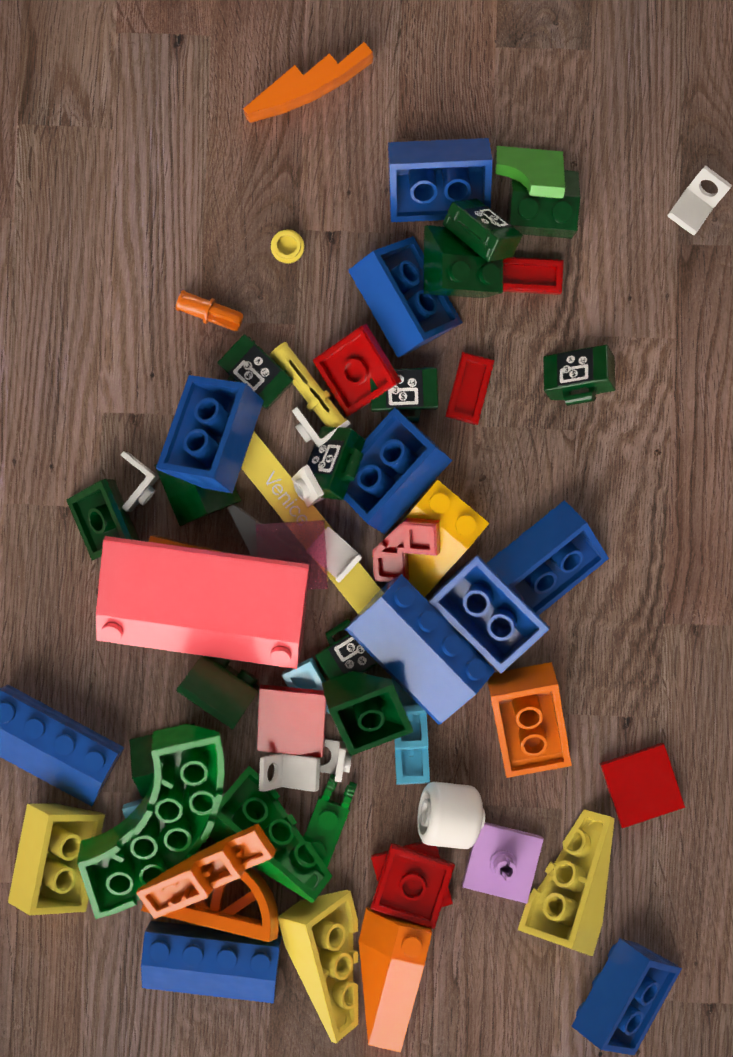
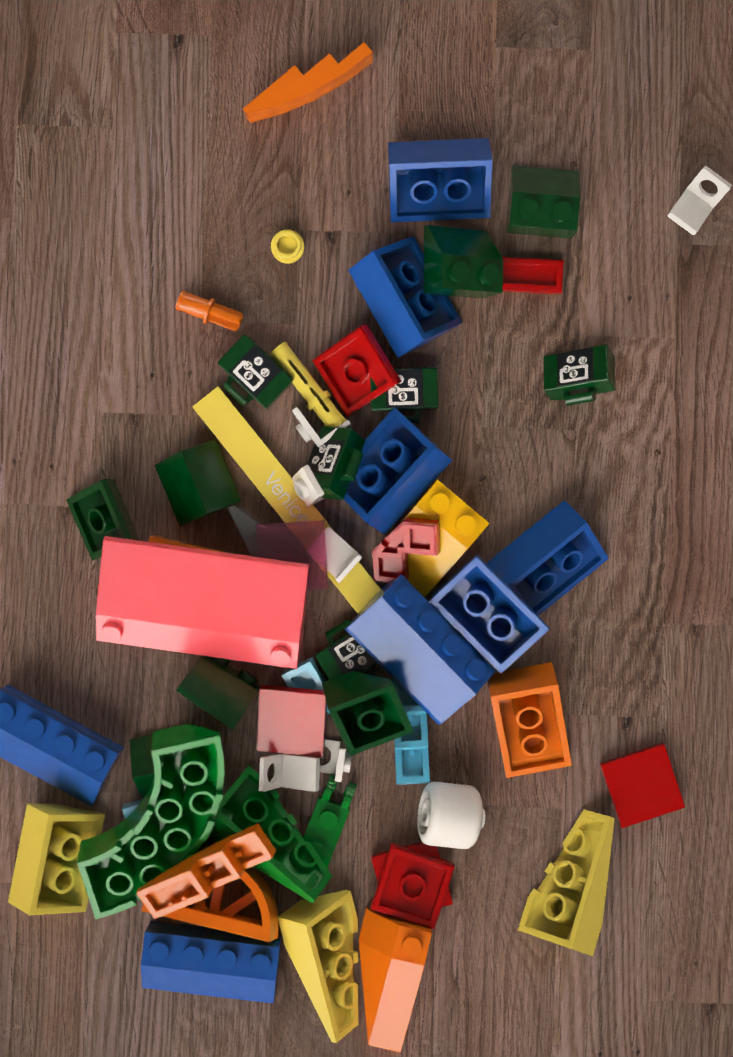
(144, 490): white bracket -> none
(210, 433): blue slope -> none
(469, 388): red tile -> none
(482, 229): dark green piece -> none
(503, 862): lavender tile -> none
(534, 168): bright green tile -> none
(625, 997): blue slope -> none

